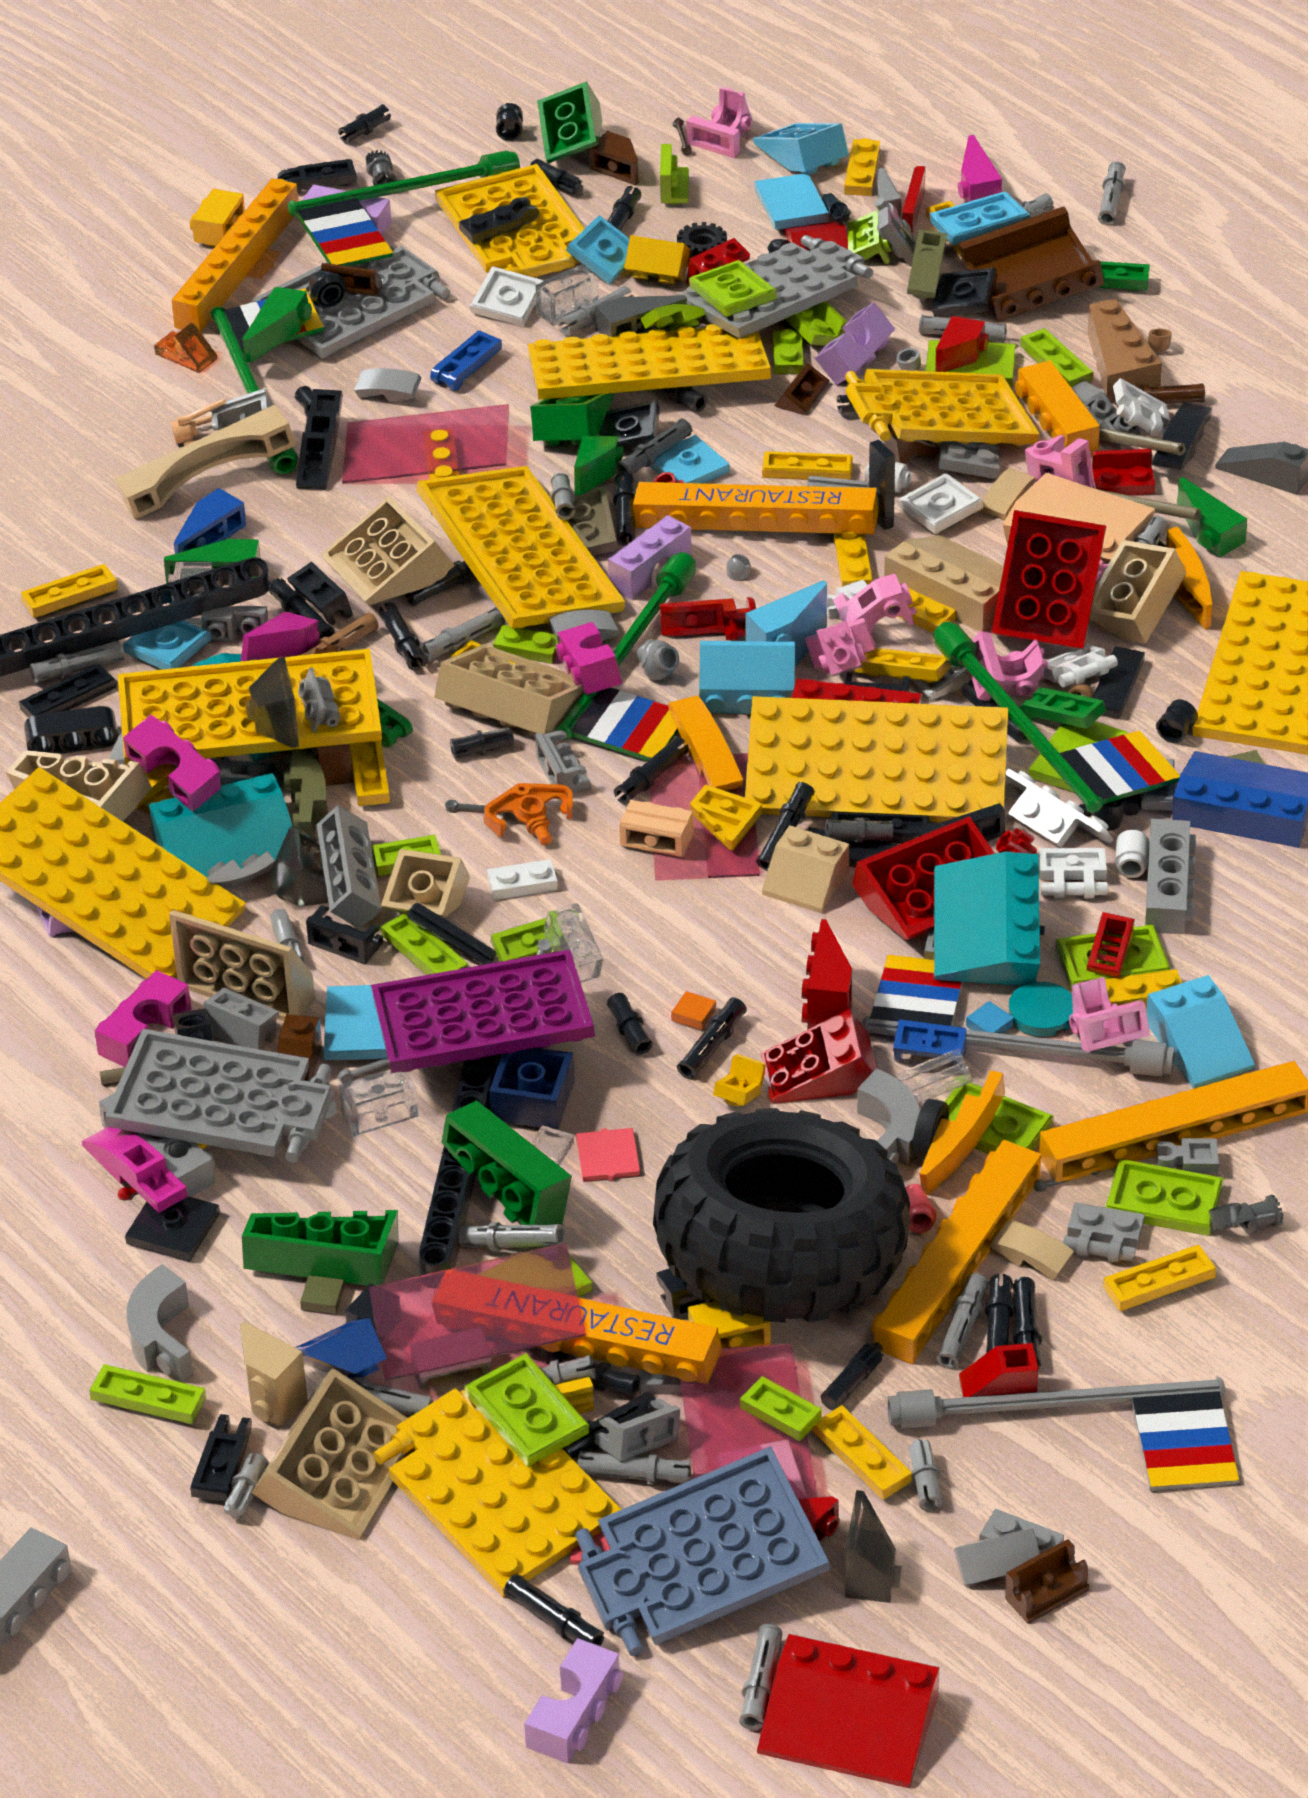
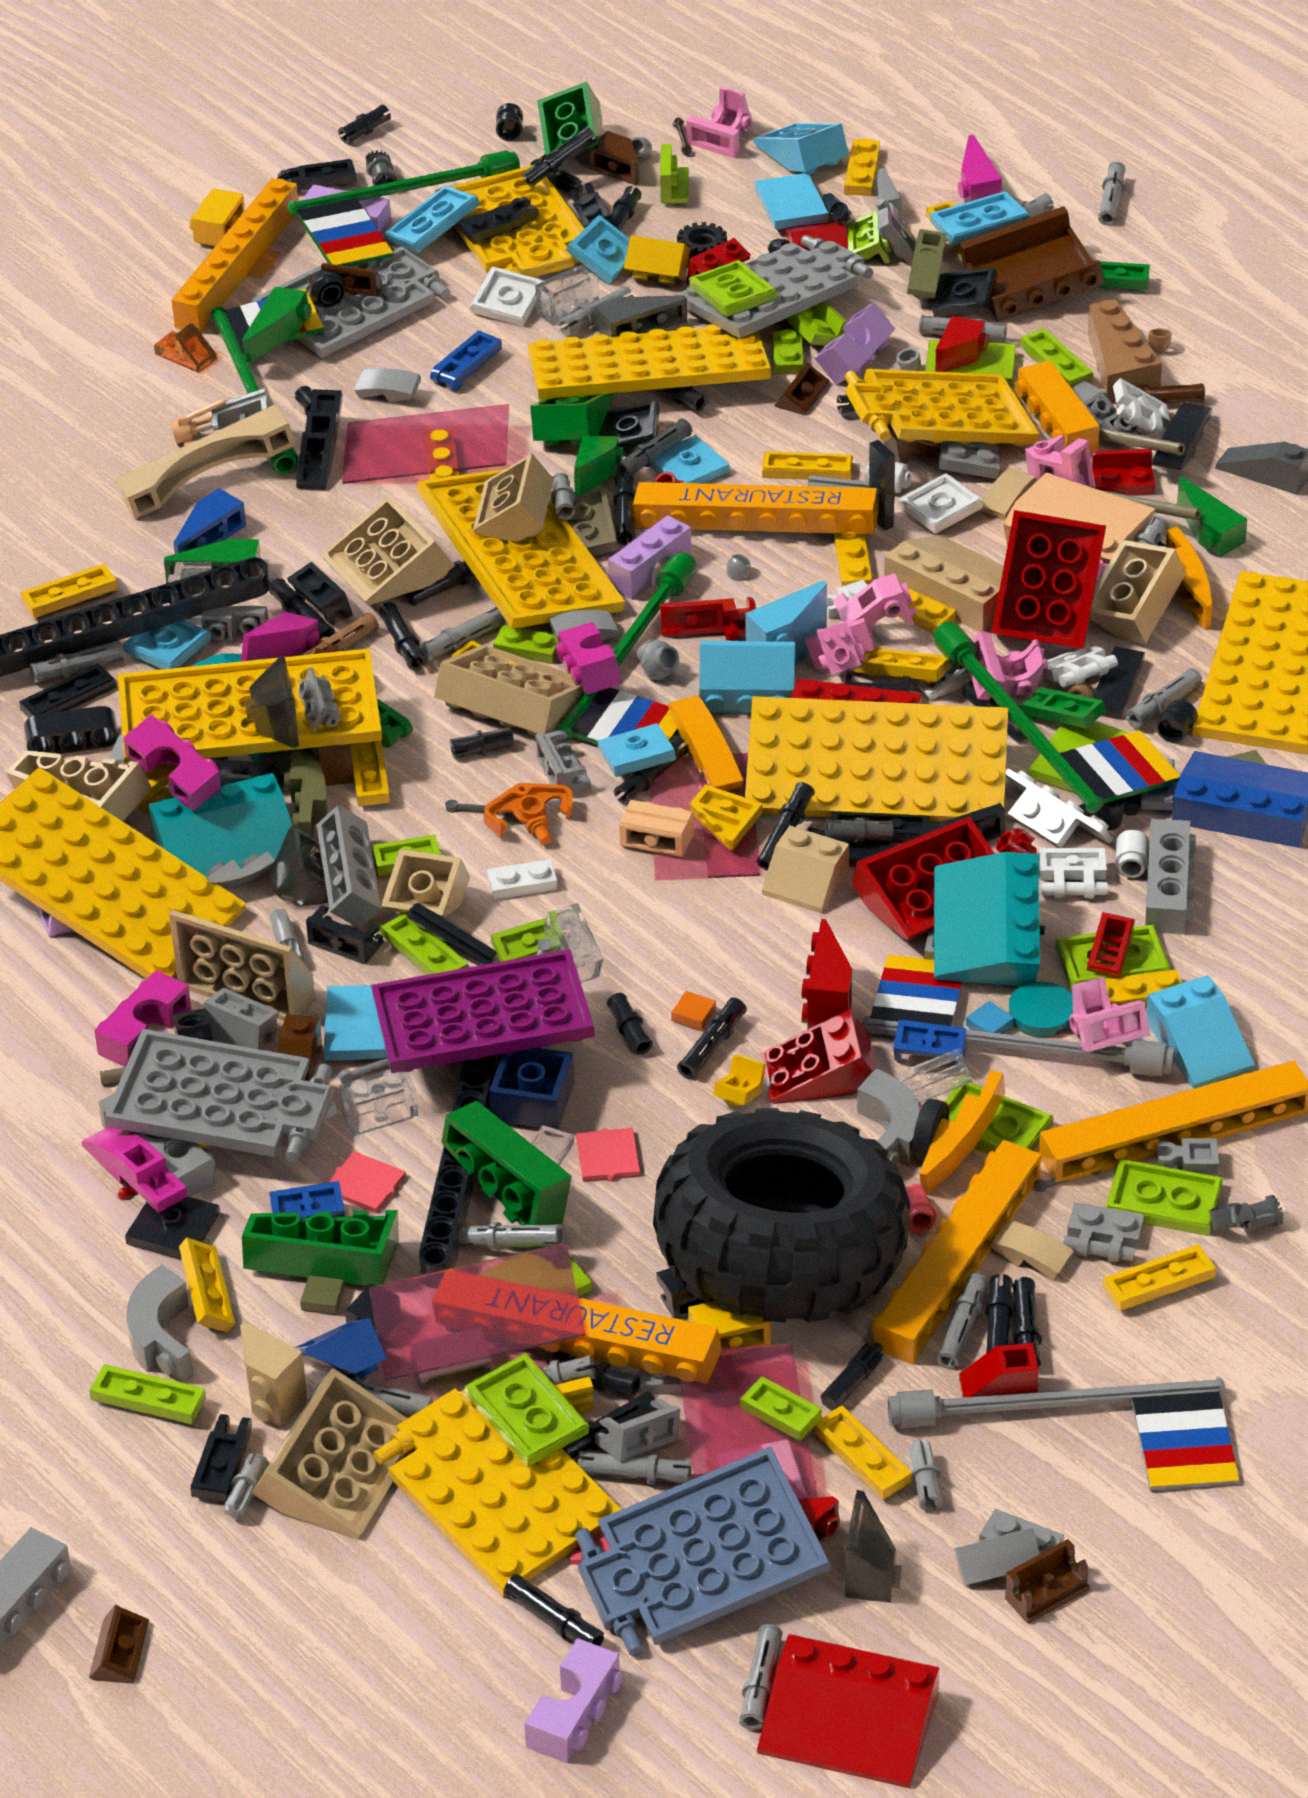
(119, 1646): none -> reddish brown slope
(206, 1285): none -> yellow plate
(309, 1200): none -> blue hinge
(367, 1181): none -> coral piece
(432, 218): none -> medium azure tile
(514, 501): none -> tan slope
(550, 163): none -> black pin
(589, 205): none -> black hinge
(636, 750): none -> medium azure plate
(641, 143): none -> light grey hinge
(674, 315): lime slope -> none
(914, 196): red tile -> none
(1156, 703): none -> light grey pin

